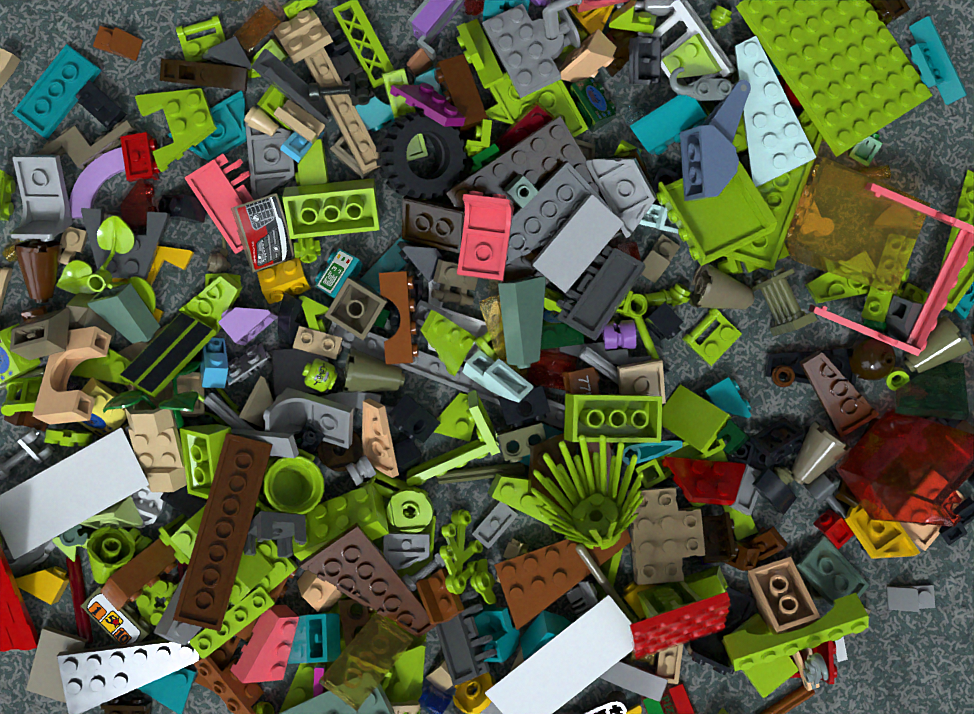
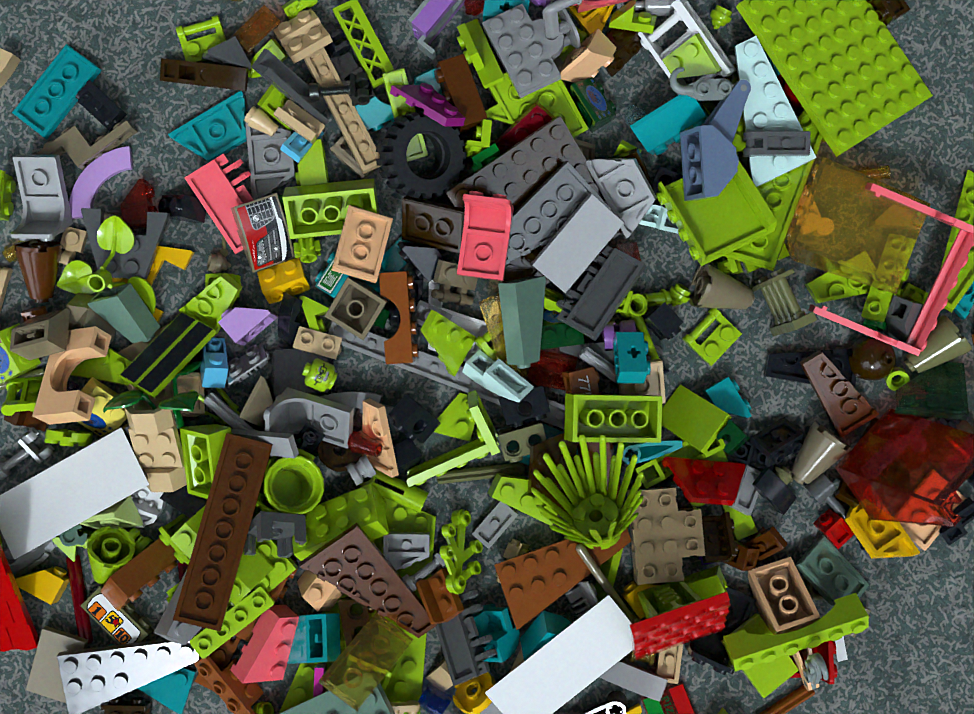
(118, 43): dark orange slope -> none
(138, 156): red bracket -> none
(148, 600): lime plate -> none
(187, 118): lime wing -> none
(362, 244): none -> light nougat tile
(362, 443): none -> clear red cone
(370, 374): olive cone -> none
(408, 663): lime slope -> none
(410, 497): lime plate -> none
(419, 62): nougat slope -> none
(483, 581): lime plate -> none
(514, 187): sand green plate -> none
(630, 357): none -> teal brick
(645, 59): black hinge -> none
(659, 258): dark tan slope -> none
(777, 143): none -> dark grey plate
(790, 376): reddish brown plate -> none
(866, 149): green bracket -> none
(910, 597): light grey slope -> none
(935, 61): teal bracket -> none

